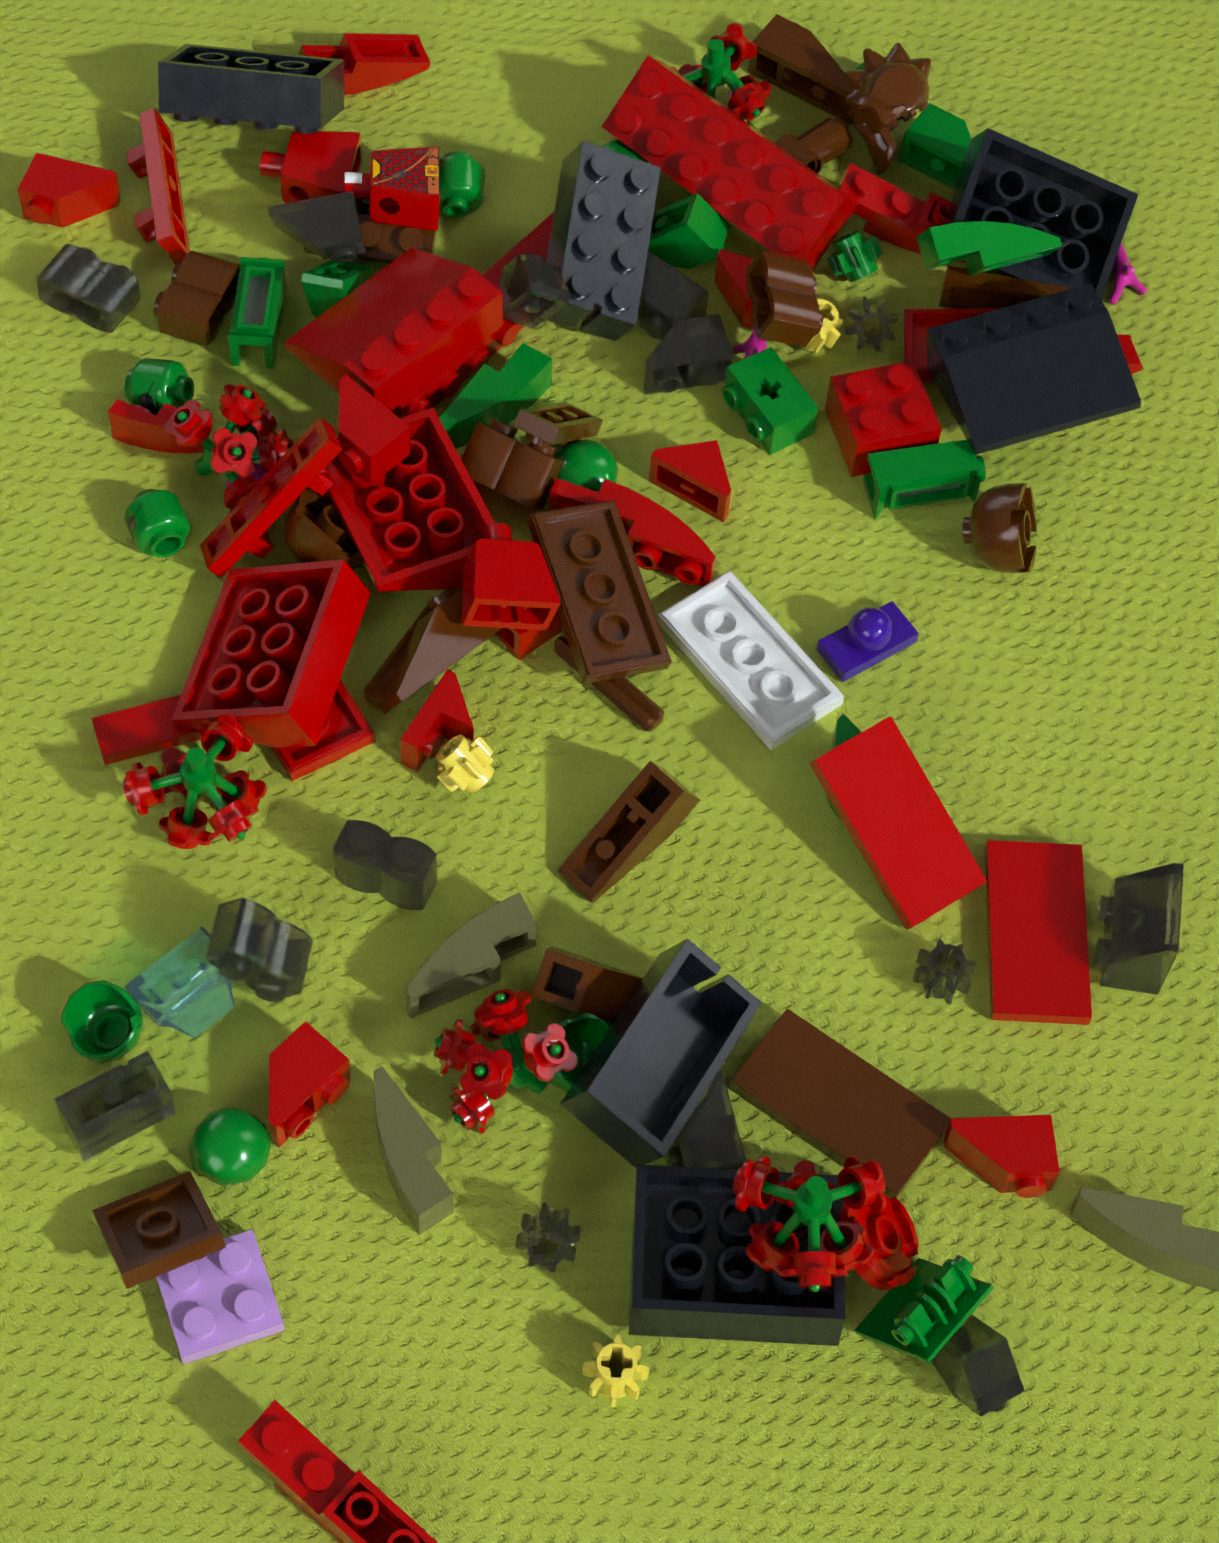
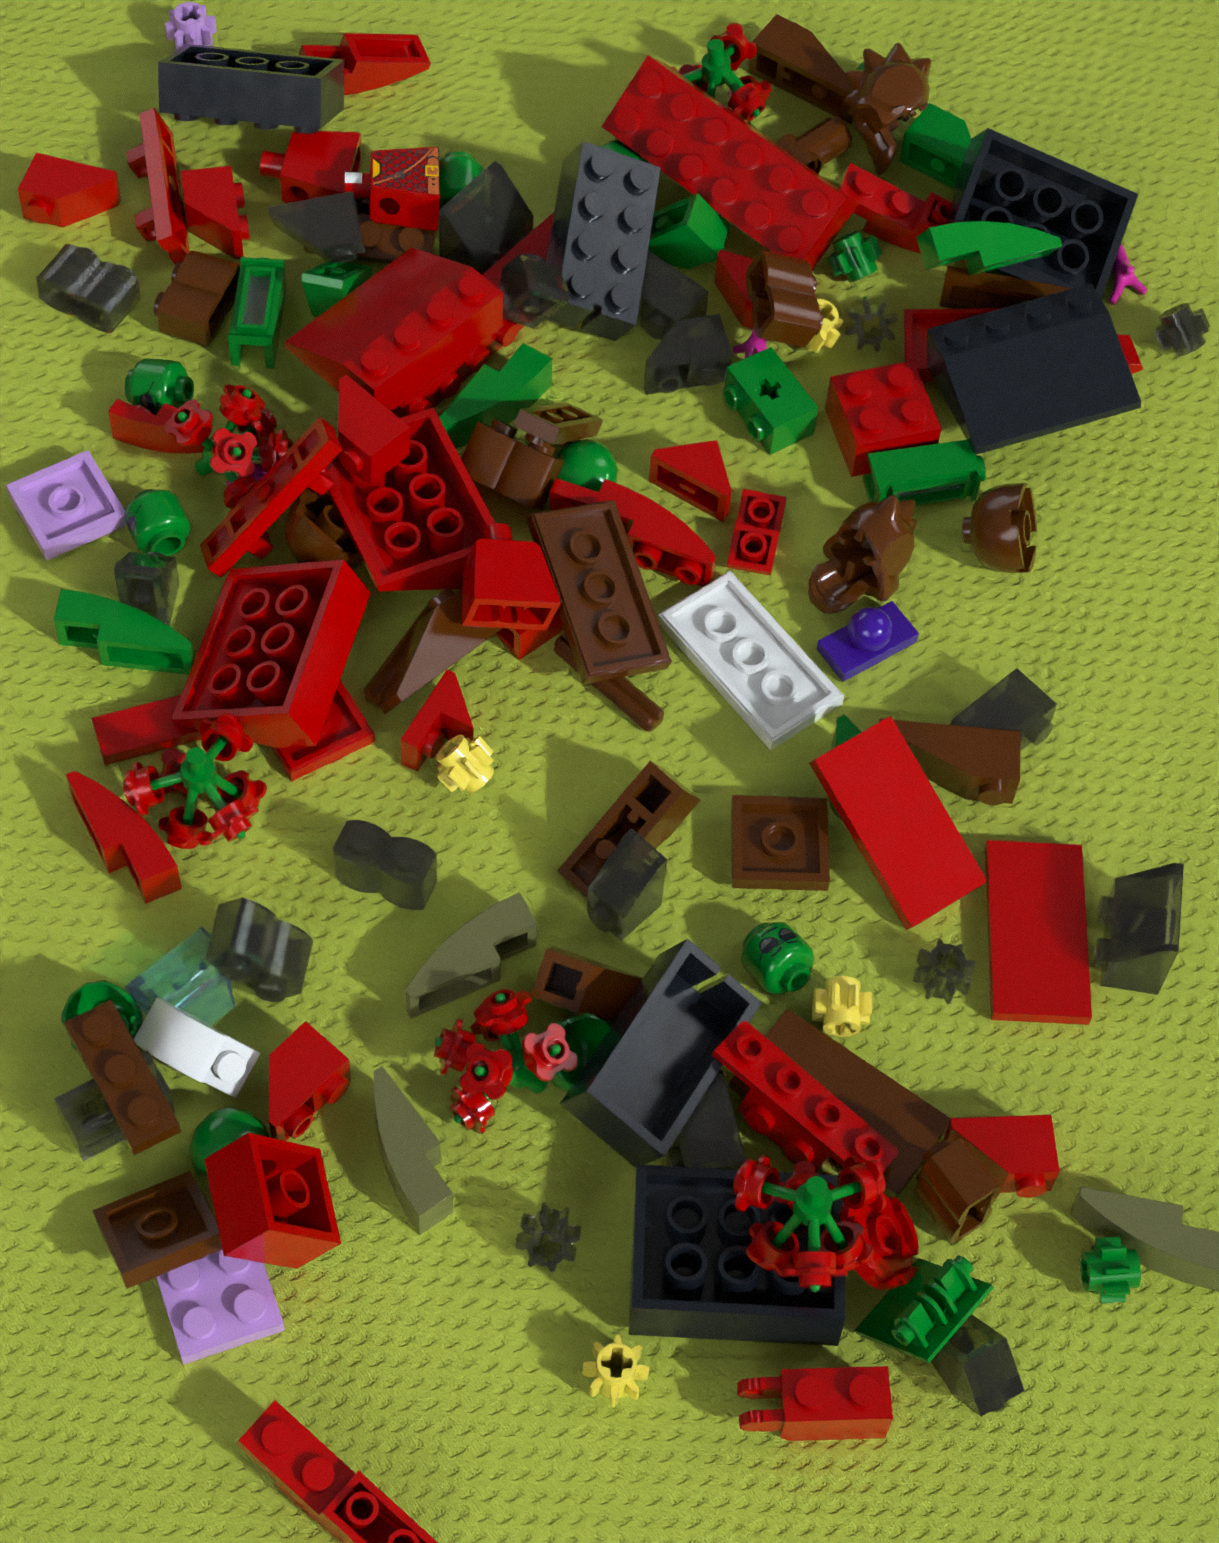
(67, 505): none -> lavender plate
(121, 634): none -> green slope
(122, 1077): none -> reddish brown plate
(124, 838): none -> red slope
(148, 583): none -> clear smoke slope
(190, 25): none -> lavender gear
(195, 1047): none -> white brick
(213, 208): none -> red slope
(272, 1201): none -> red brick
(484, 220): none -> clear smoke slope
(627, 886): none -> clear smoke slope
(756, 532): none -> red slope
(777, 958): none -> green head
(779, 843): none -> reddish brown plate
(795, 1107): none -> red bracket
(821, 1403): none -> red hinge
(842, 1006): none -> light yellow gear
(865, 555): none -> reddish brown head
(955, 1189): none -> reddish brown brick
(967, 760): none -> reddish brown slope
(1012, 706): none -> clear smoke slope
(1110, 1269): none -> green gear
(1182, 329): none -> clear smoke gear

